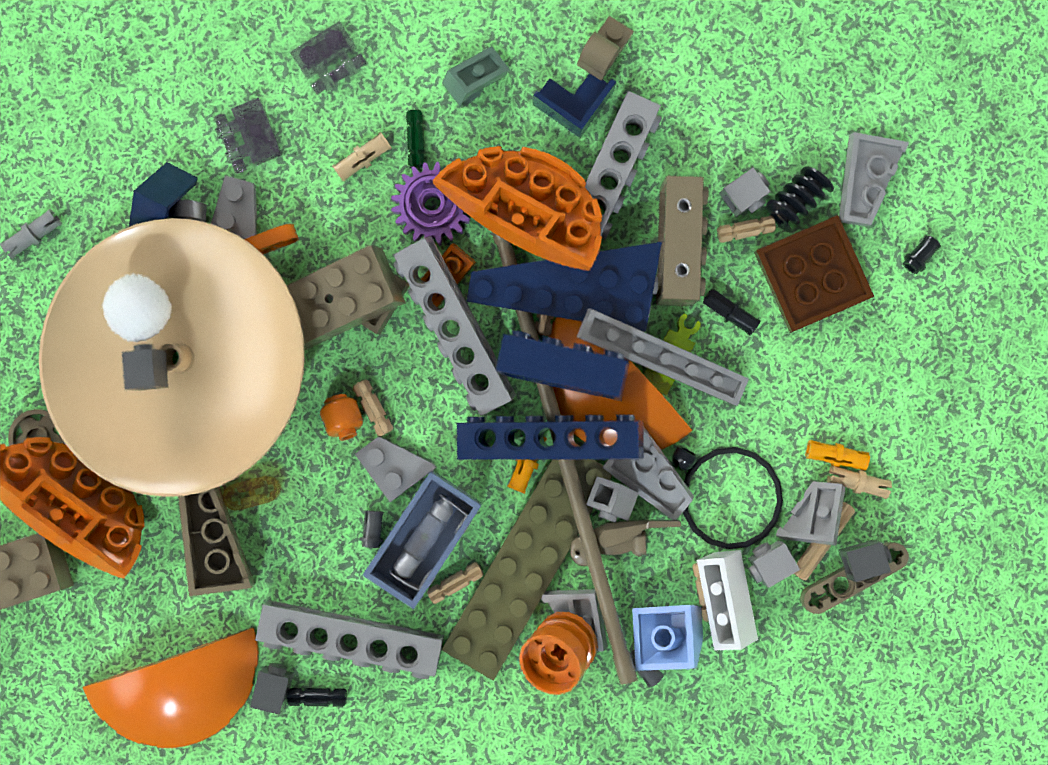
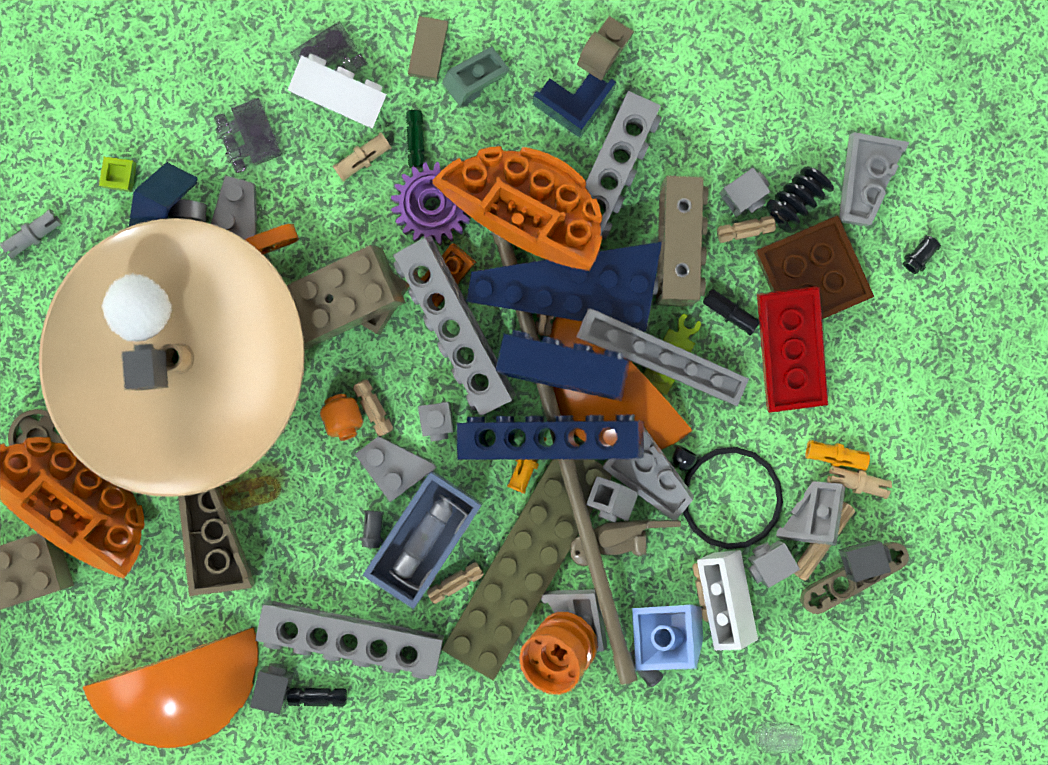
(117, 174): none -> lime plate
(337, 90): none -> white brick
(428, 48): none -> dark tan tile
(436, 420): none -> light grey brick
(779, 737): none -> clear brick
(792, 349): none -> red tile

